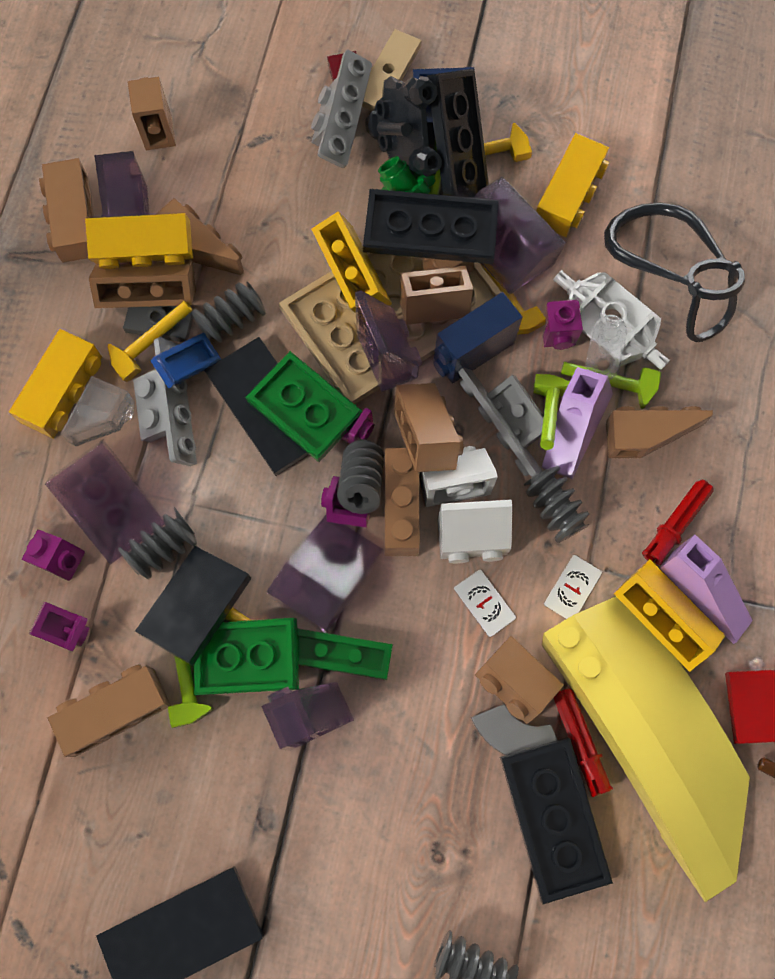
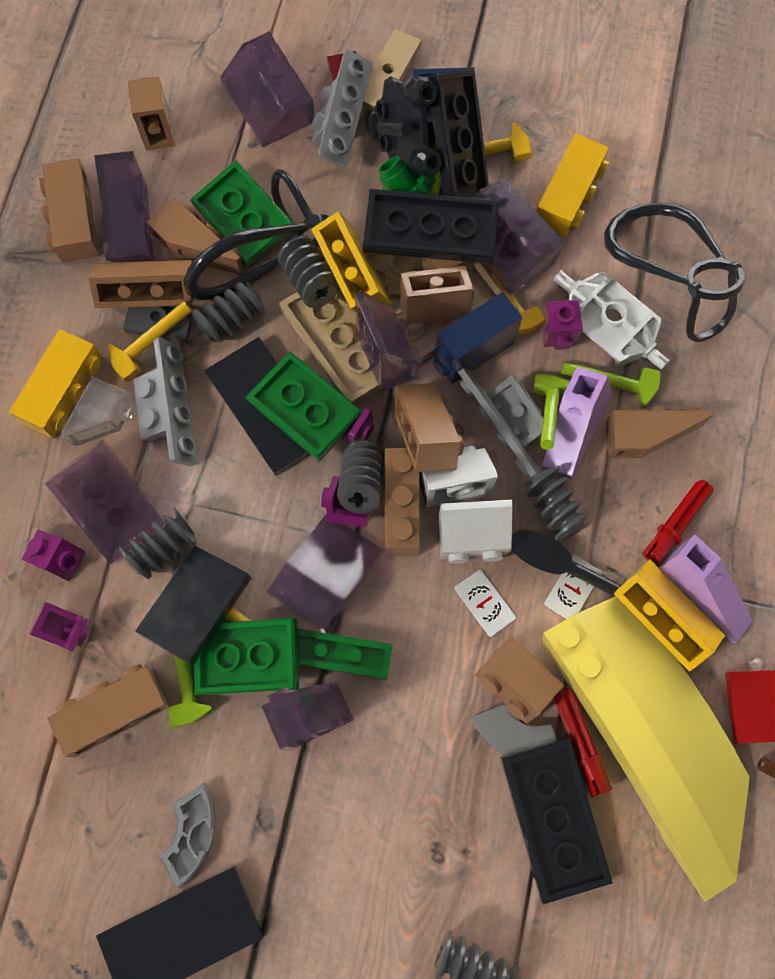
(139, 240): yellow brick -> none
(185, 360): blue tile -> none
(193, 835): none -> light grey tile
(238, 203): none -> green tile
(250, 236): none -> black animal
(268, 90): none -> clear purple slope
(308, 271): none -> dark grey piece
(553, 558): none -> black piece
(604, 348): clear plate -> none

